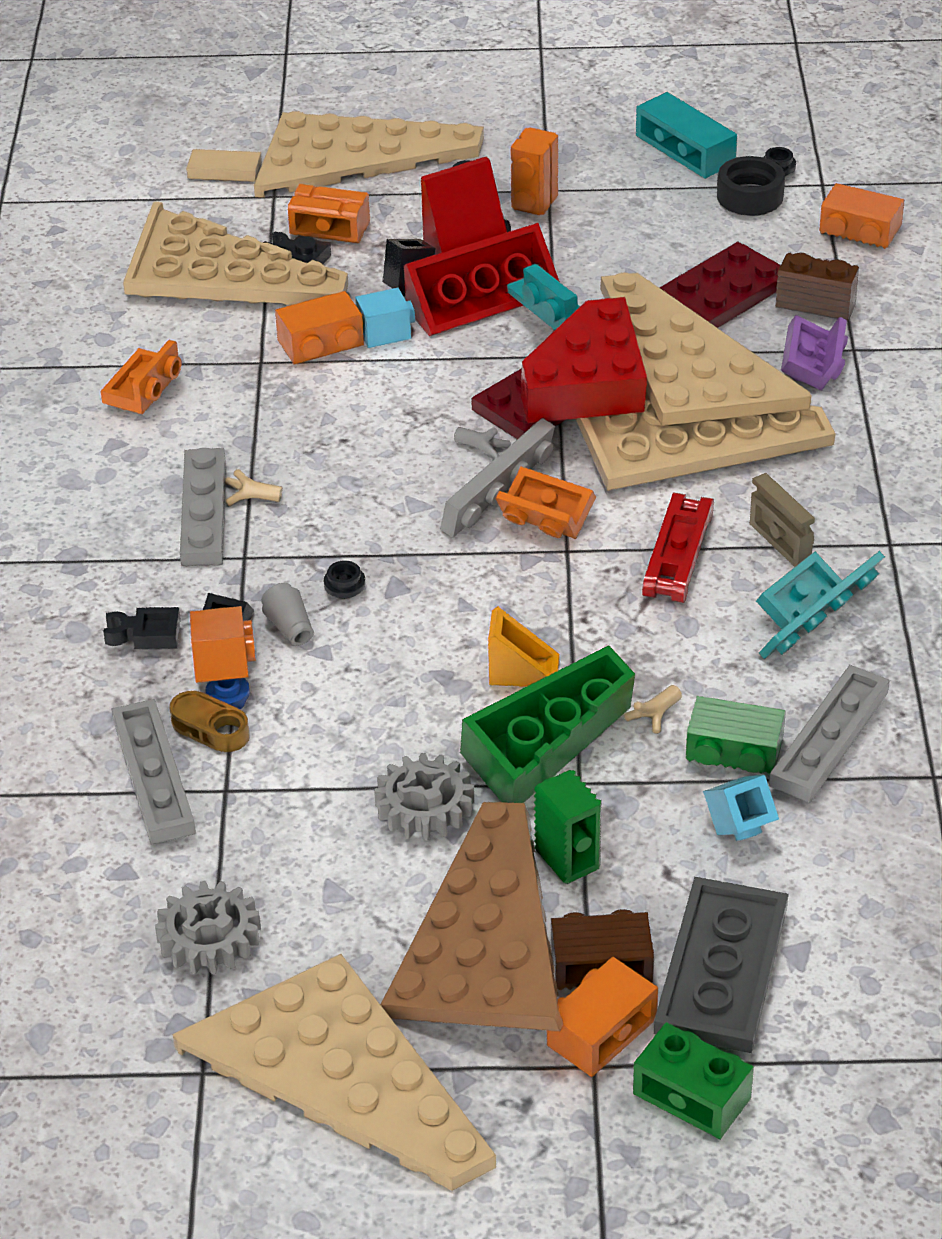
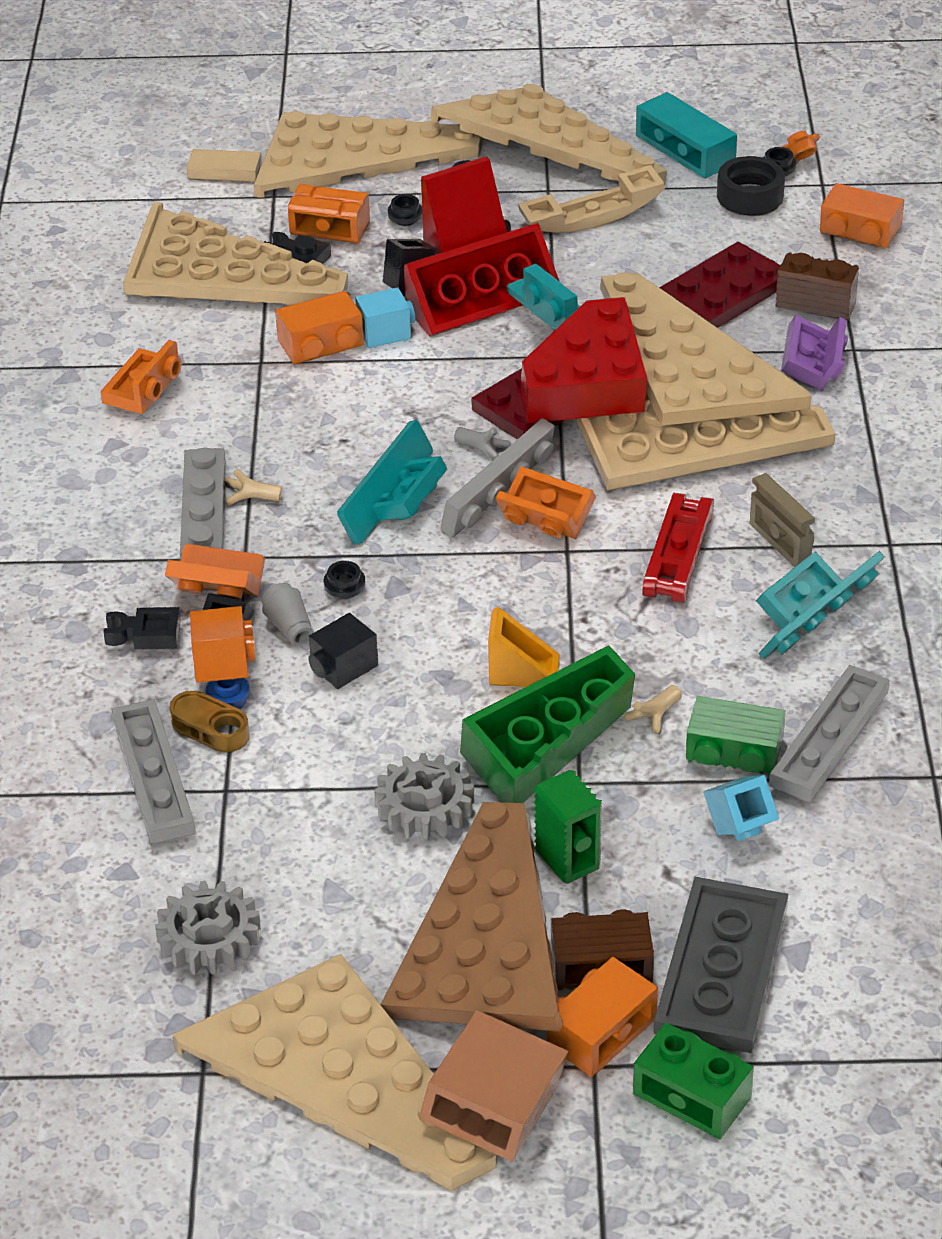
(217, 569): none -> orange bracket
(343, 650): none -> black brick
(393, 484): none -> teal bracket
(405, 210): none -> black plate
(493, 1085): none -> nougat brick
(534, 171): orange brick -> none
(547, 127): none -> tan wing
(594, 210): none -> tan slope
(802, 144): none -> orange plate

